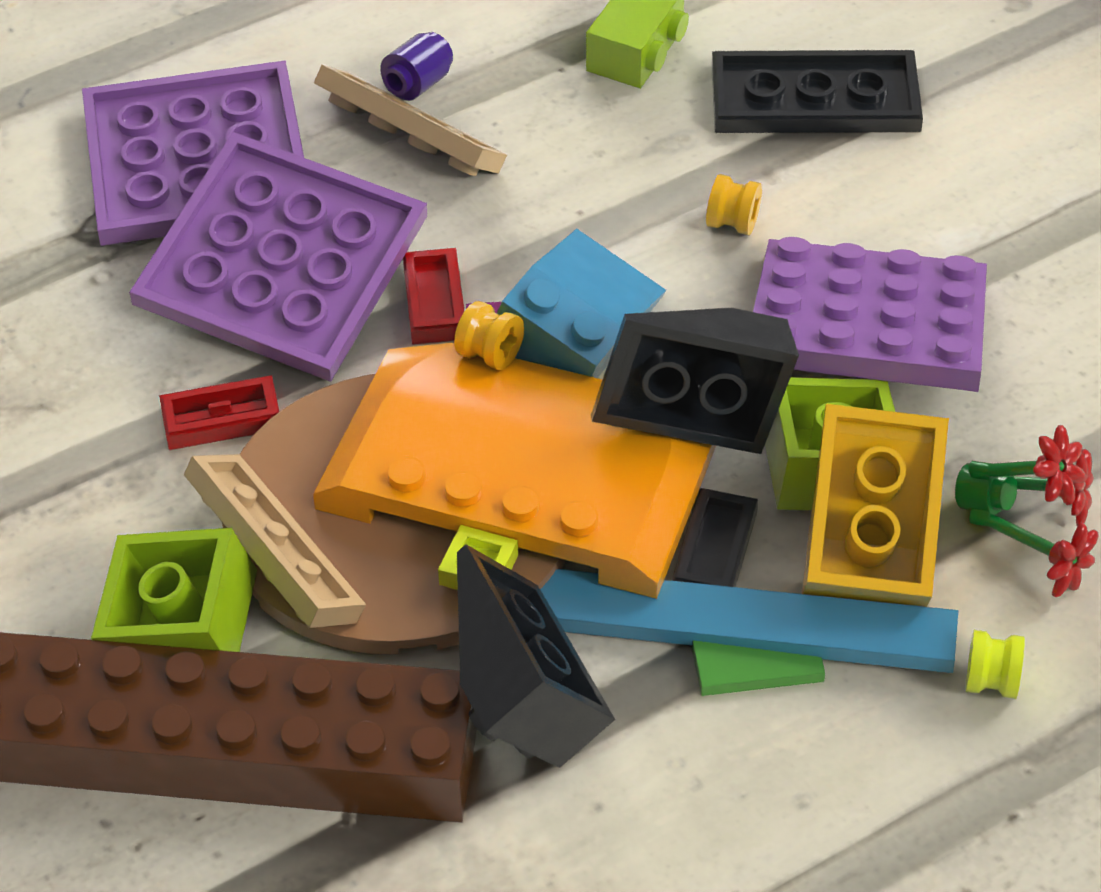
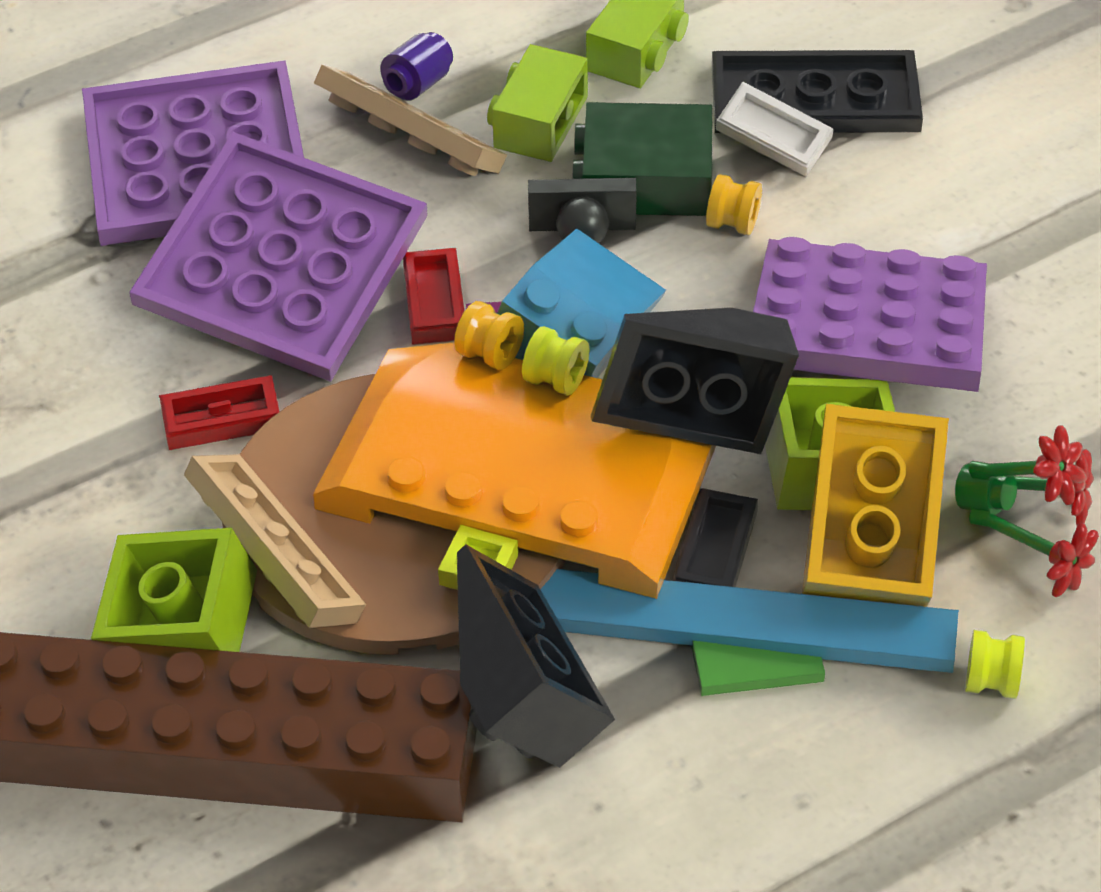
(539, 102): none -> lime brick
(555, 360): none -> neon yellow wheel
(582, 205): none -> pearl dark grey tile
(656, 144): none -> dark green brick
(774, 129): none -> white tile

